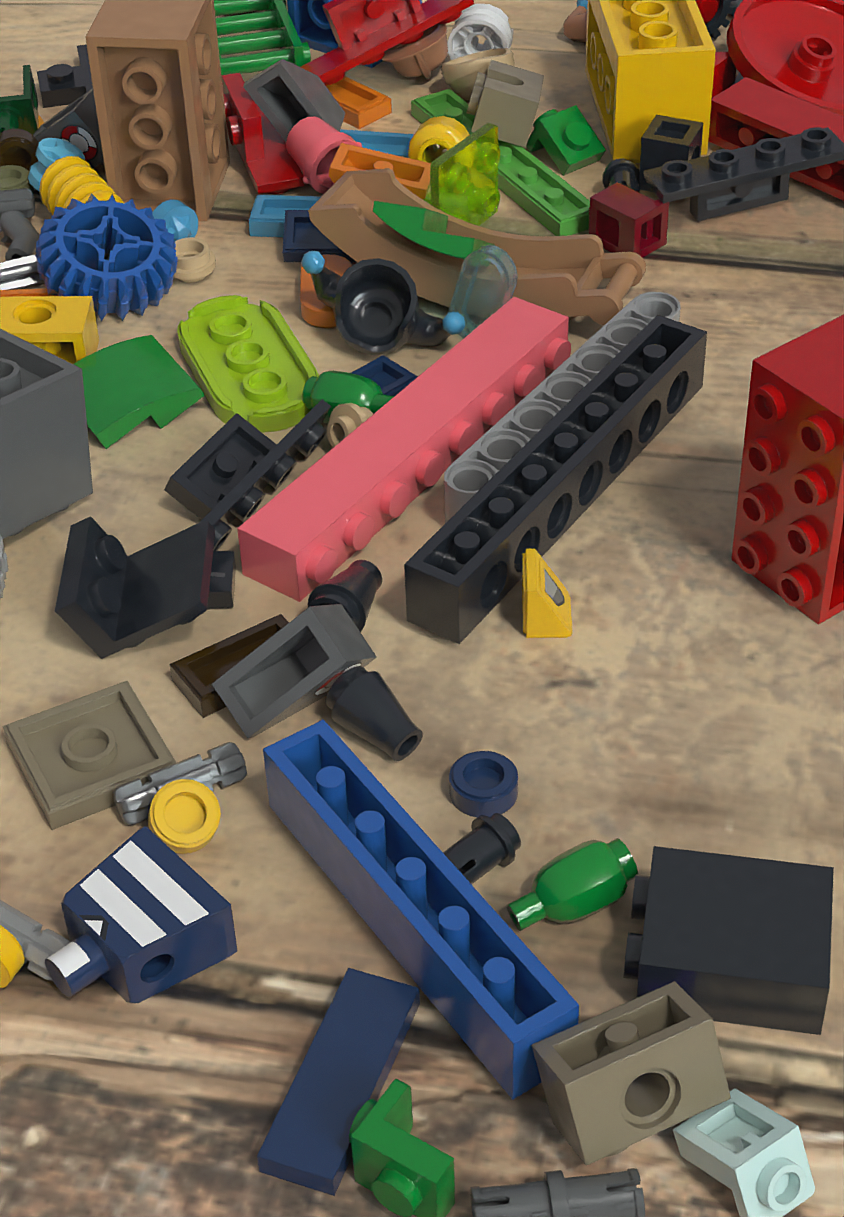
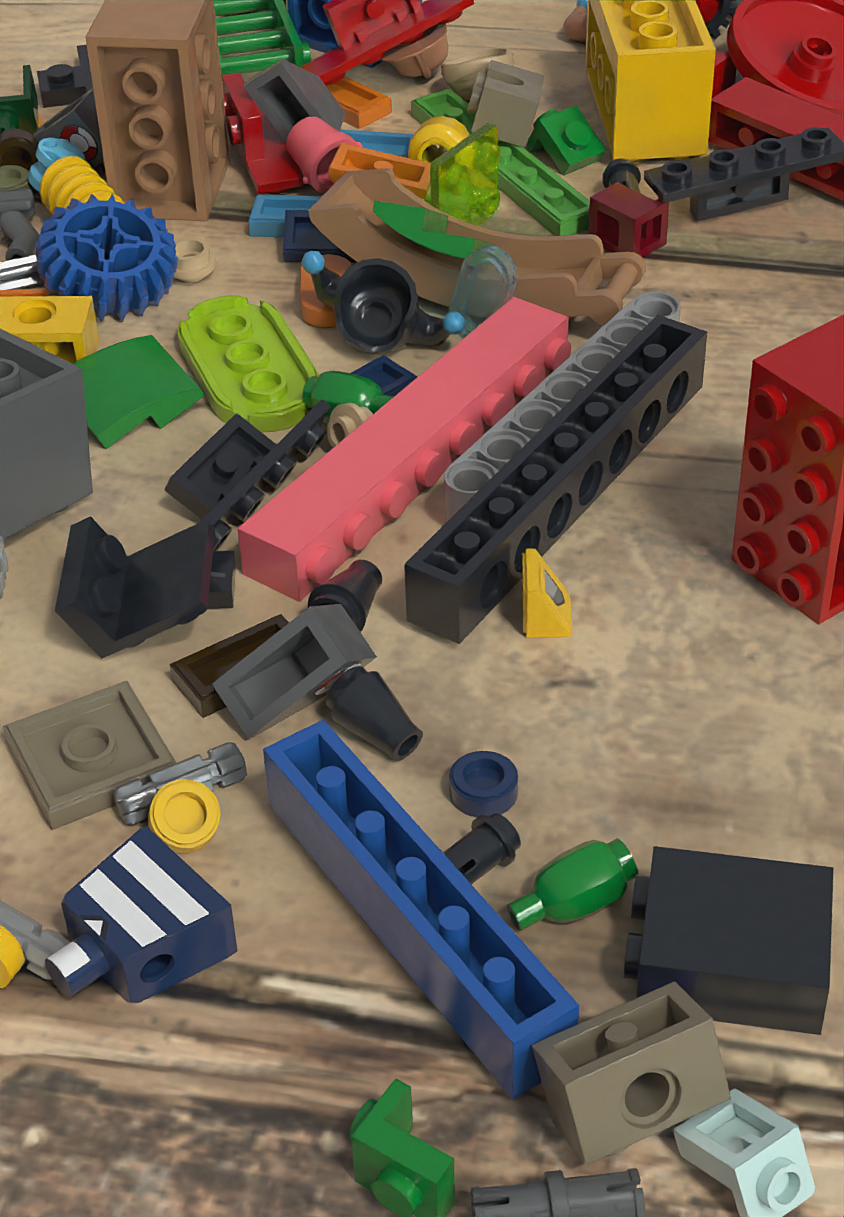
(179, 218): dark azure tile -> none
(336, 1078): dark blue tile -> none
(483, 21): white wheel -> none
(668, 141): black brick -> none

